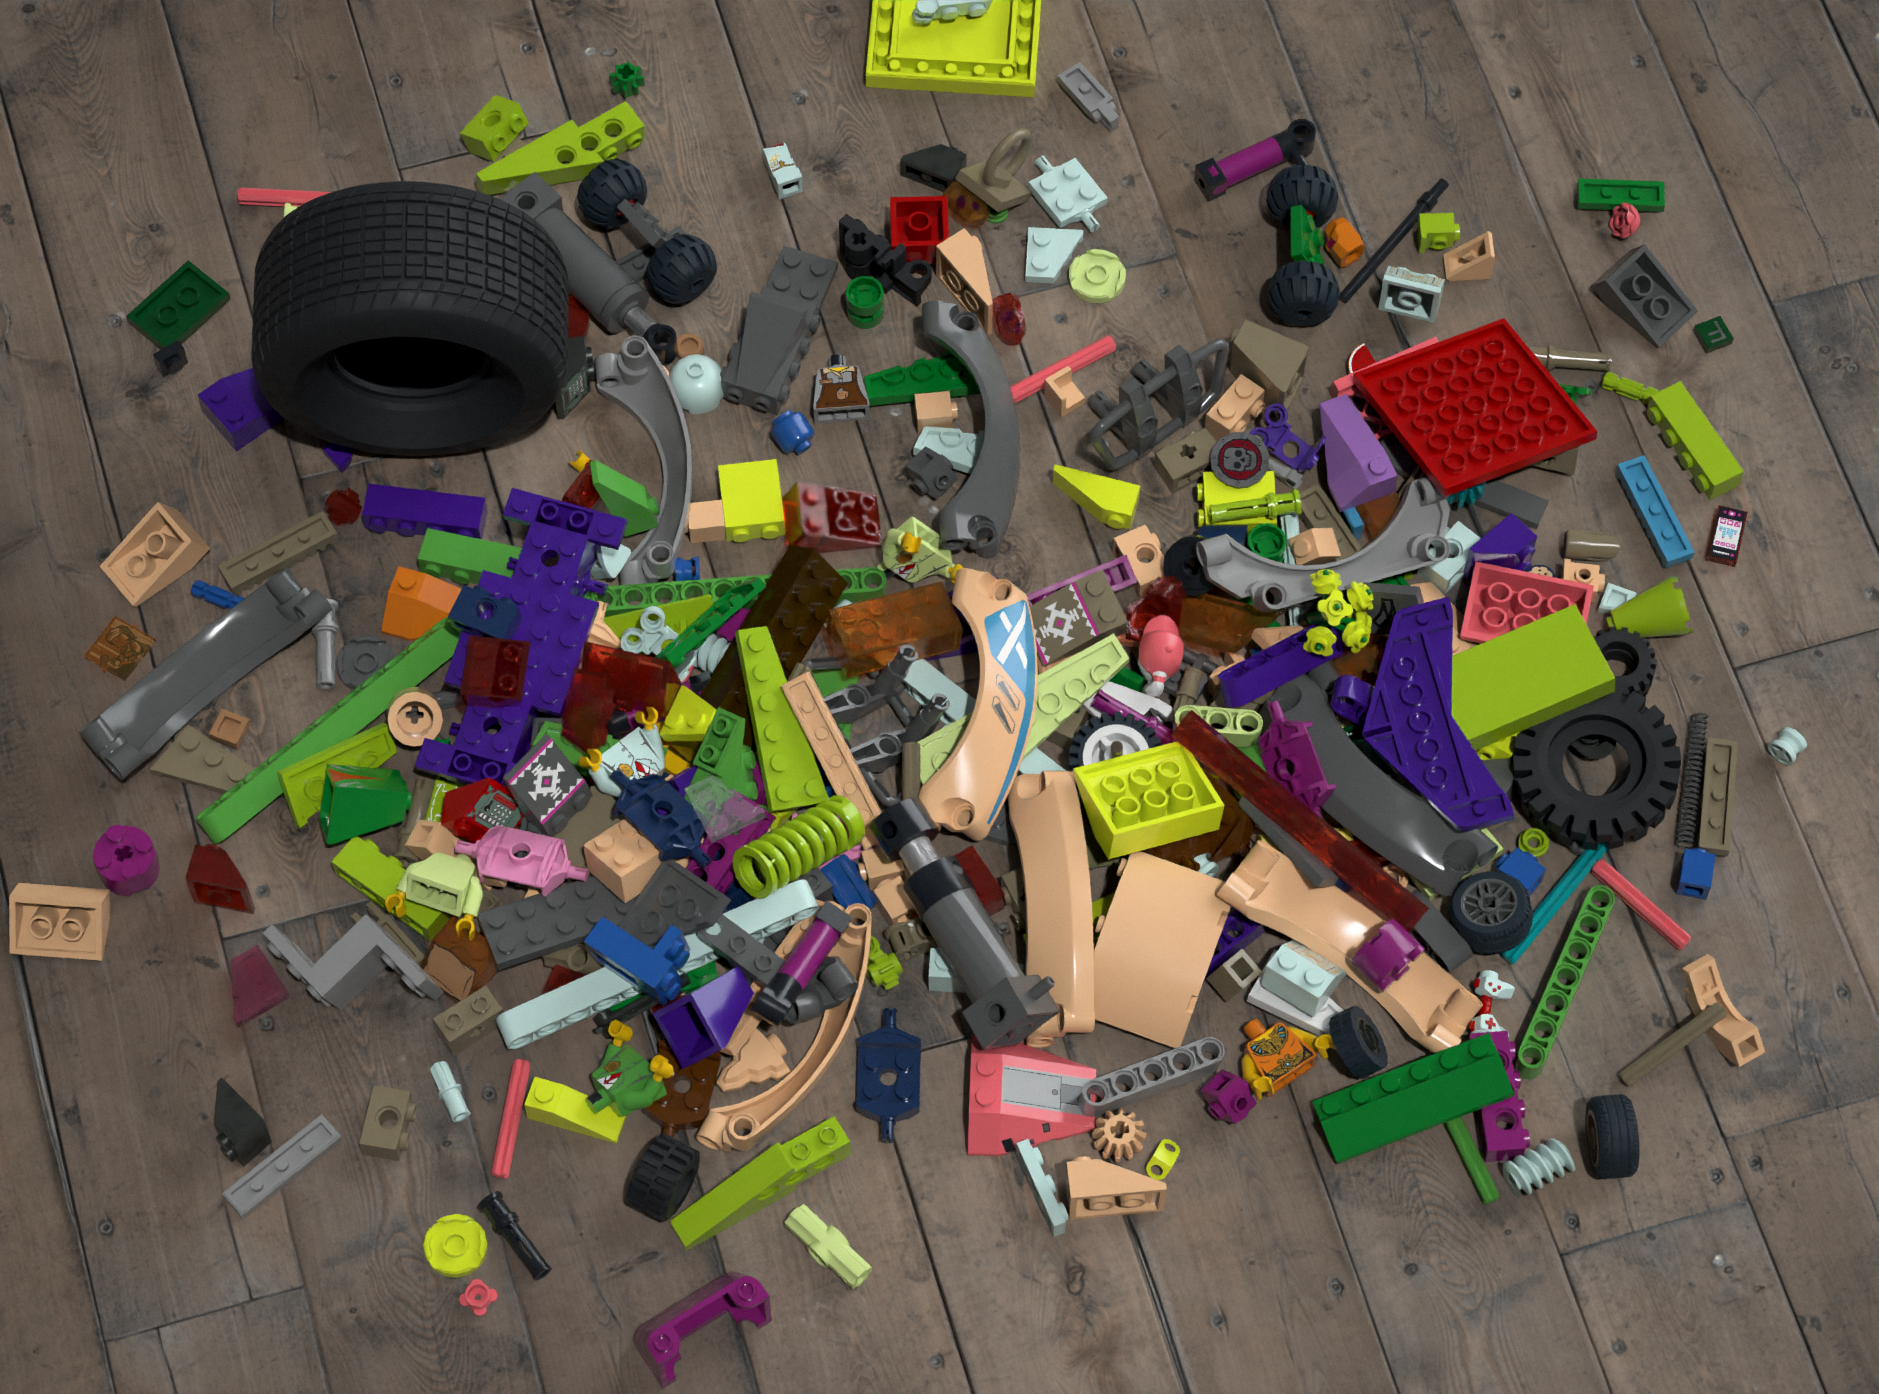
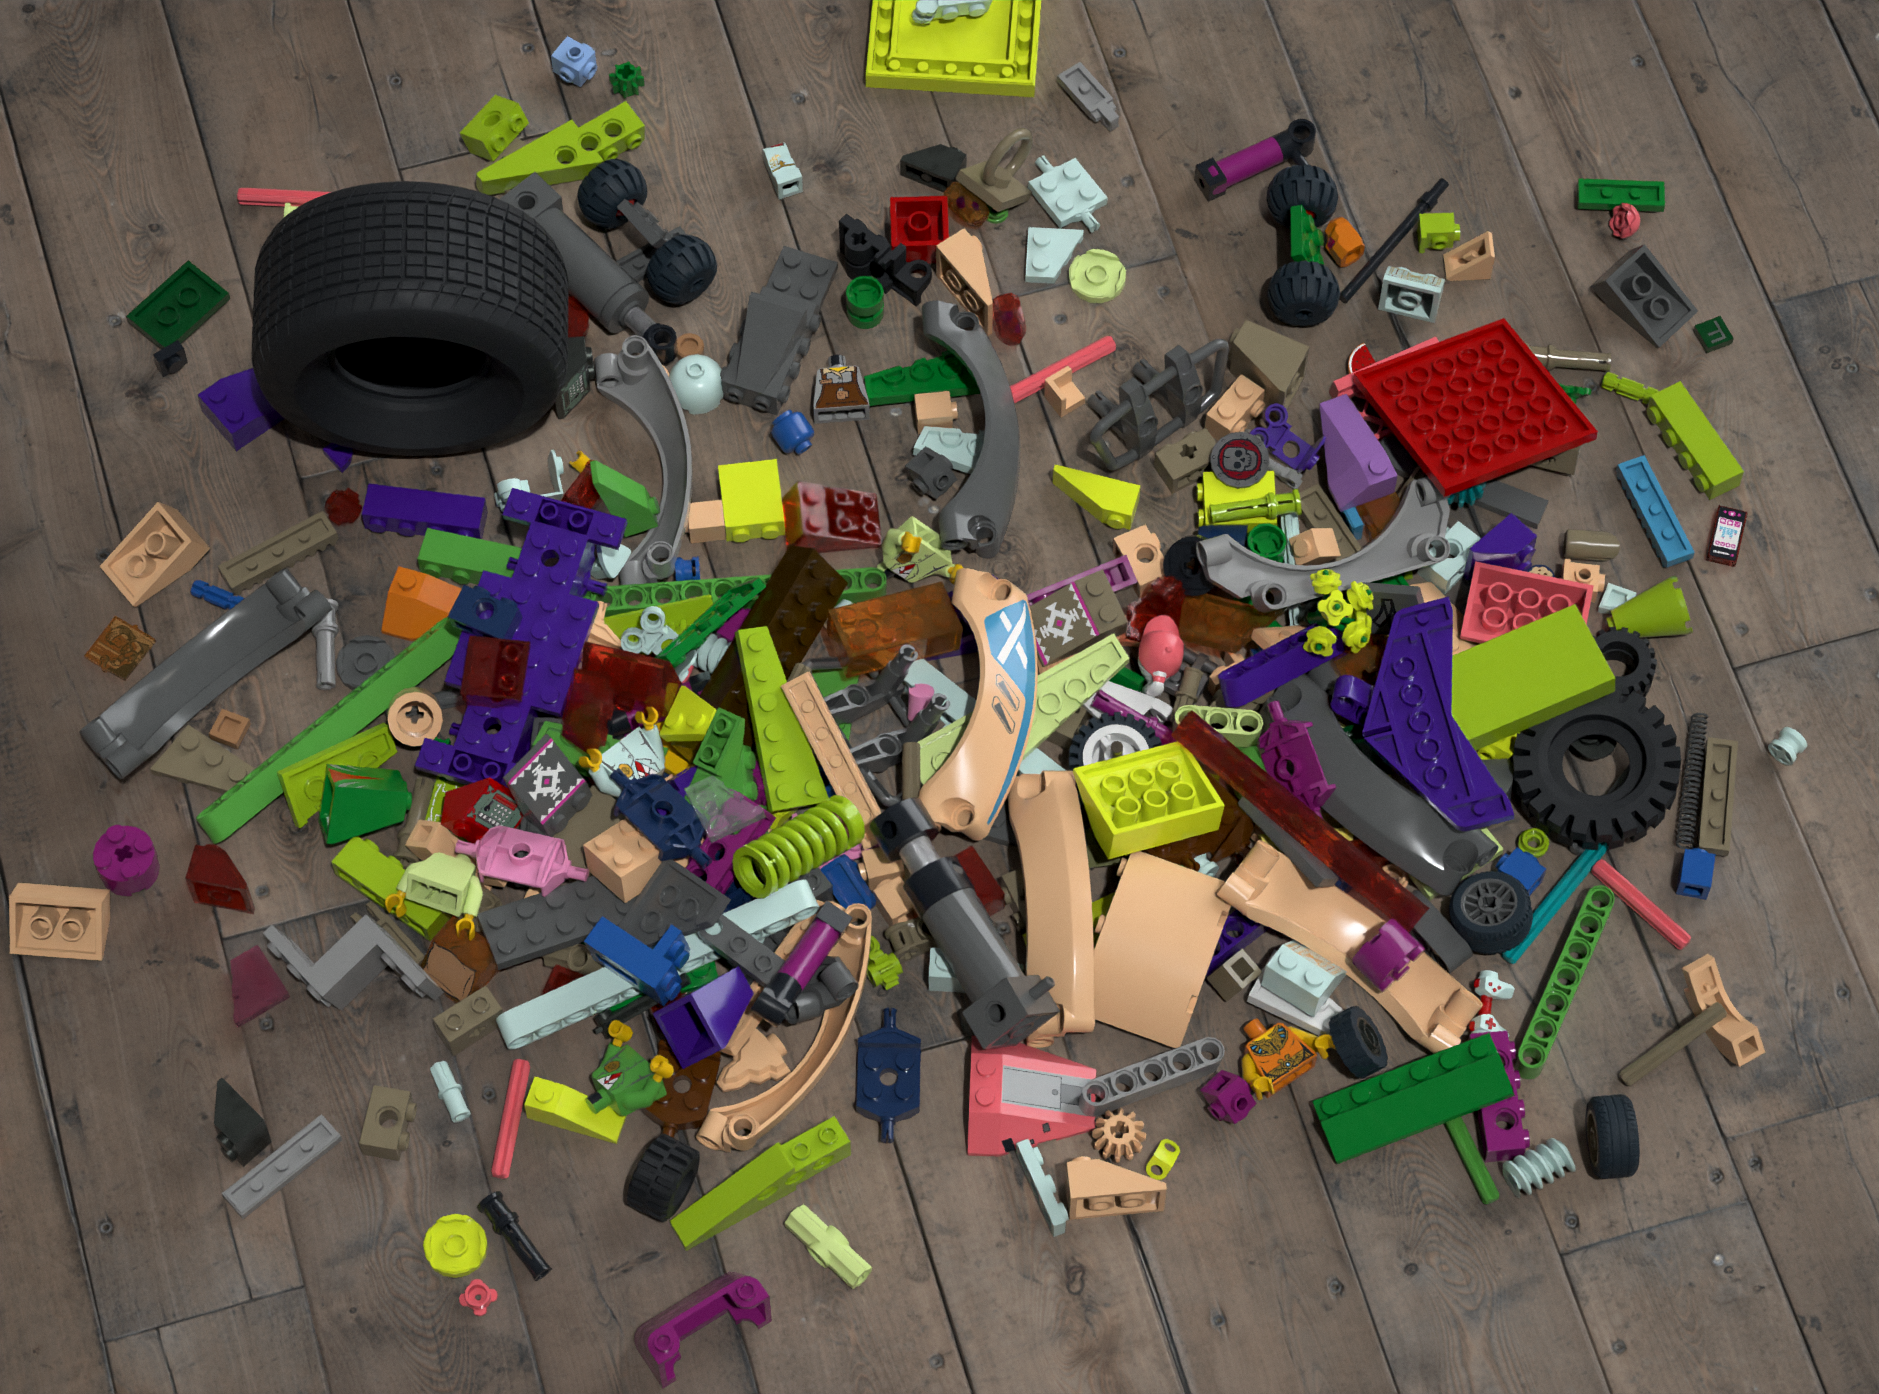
(555, 469): none -> light aqua piece
(574, 61): none -> light blue brick
(918, 699): none -> bright pink piece

